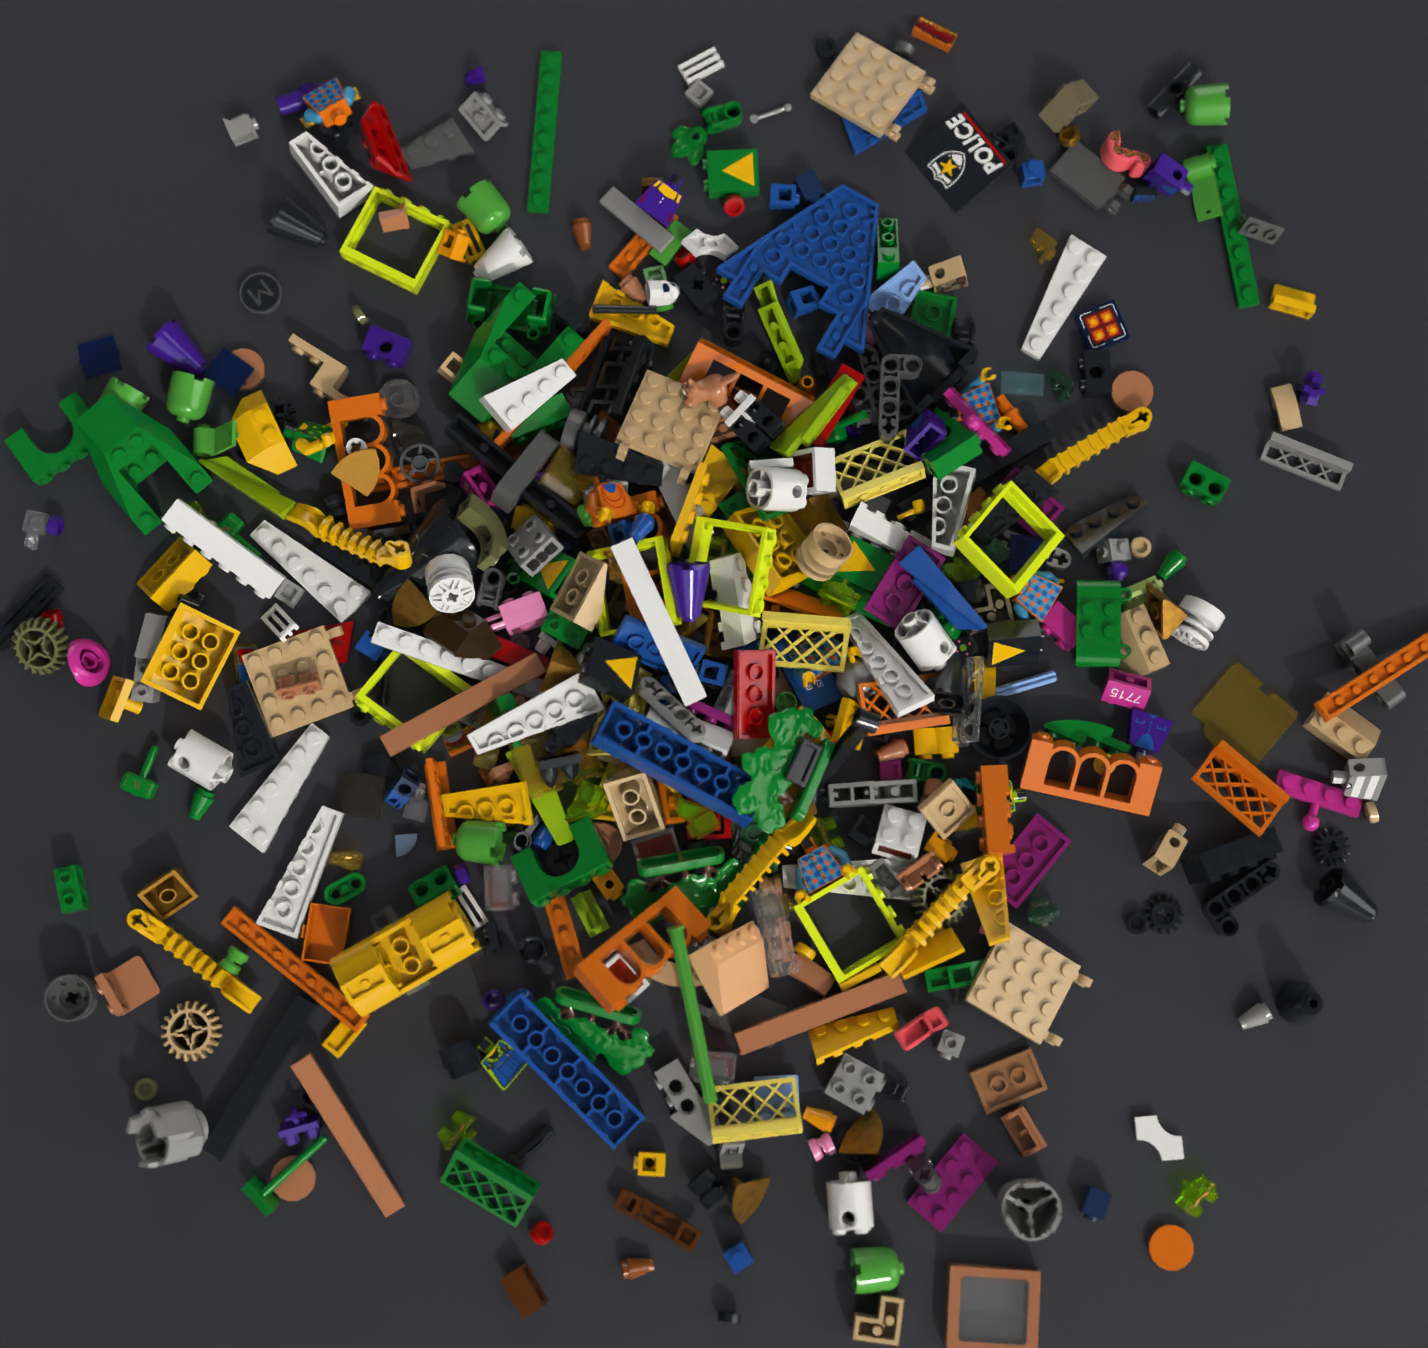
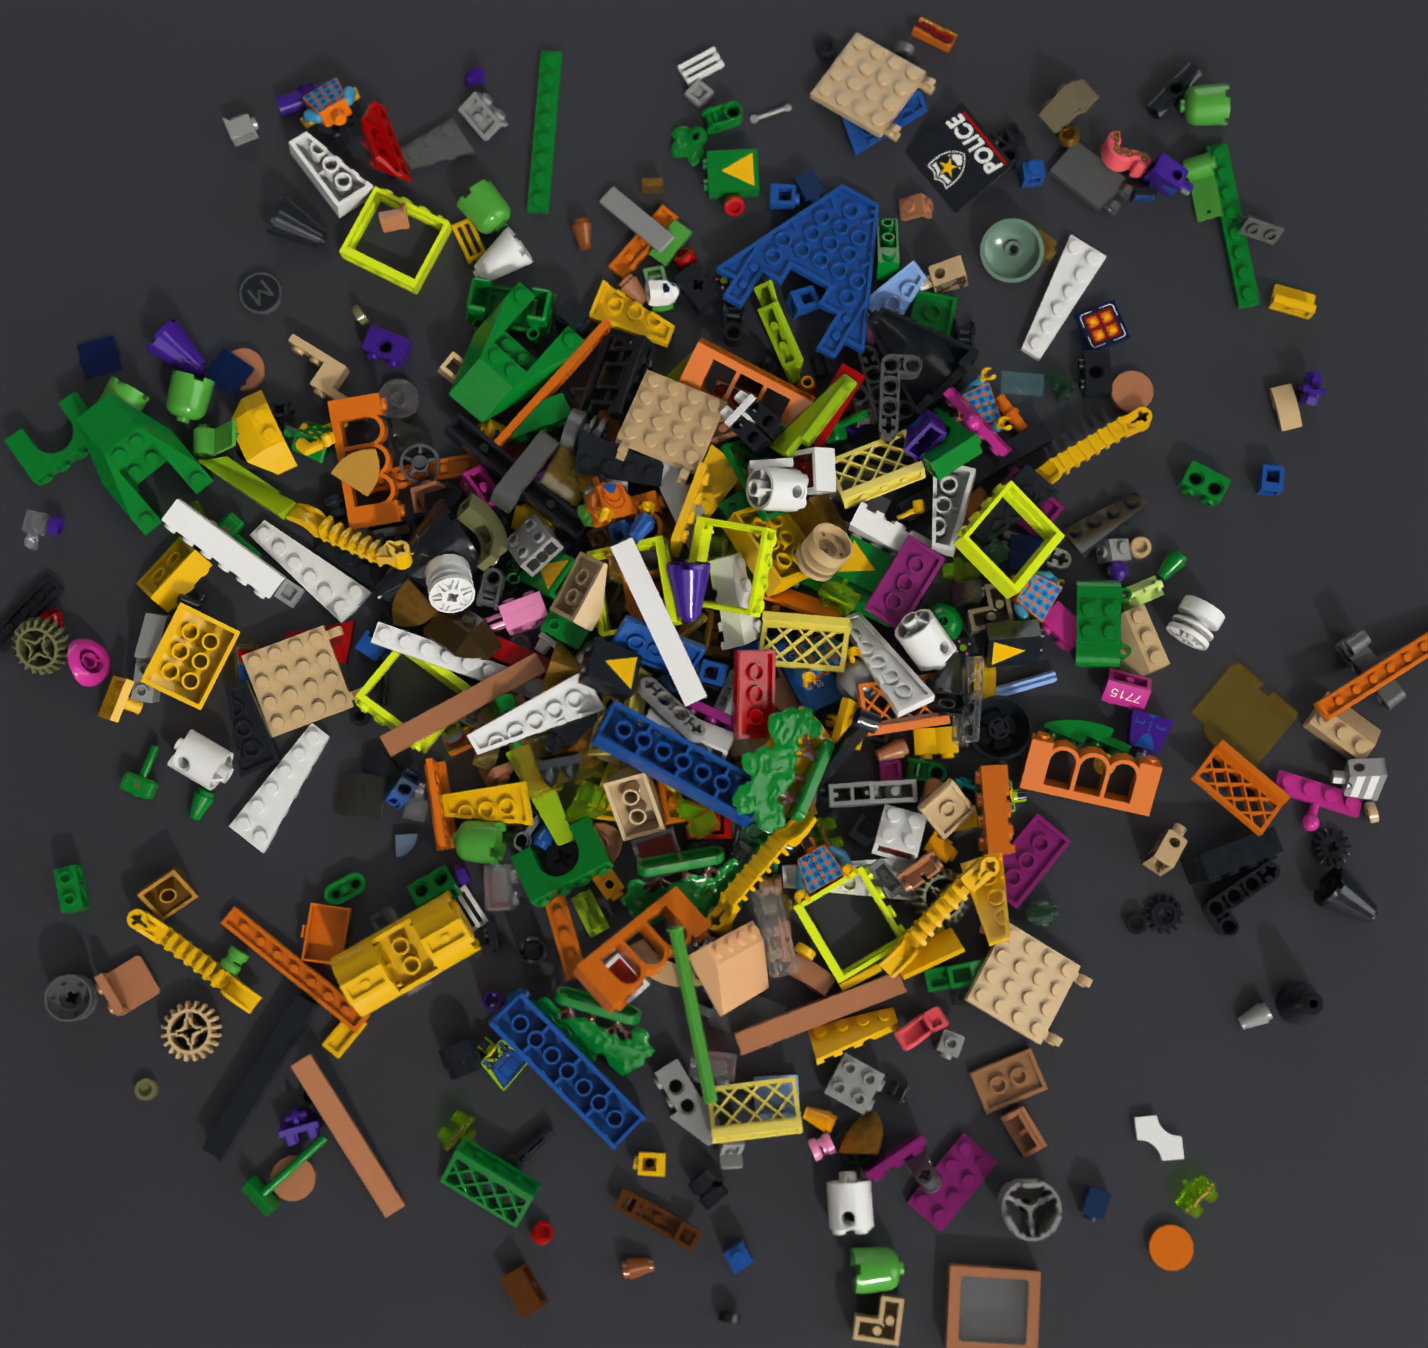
(168, 1133): light grey piece -> none
(286, 629): white tile -> none
(288, 688): nougat hinge -> none
(295, 891): white wing -> none
(348, 860): clear yellow cone -> none
(349, 447): white bush -> none
(453, 472): black tile -> none
(454, 244): light orange brick -> none
(522, 397): white wedge -> none
(624, 309): black bar -> none
(662, 199): dark purple torso -> none
(704, 244): white tile -> none
(711, 388): nougat animal -> none
(747, 1196): pearl gold shield -> none
(786, 700): bright green wheel -> none
(803, 762): black tile -> none
(915, 207): none -> nougat bracket
(941, 591): blue wedge -> none
(1004, 263): none -> sand green dish
(1163, 611): pearl gold slope -> none
(1276, 473): none -> blue brick
(1309, 454): light grey fence -> none

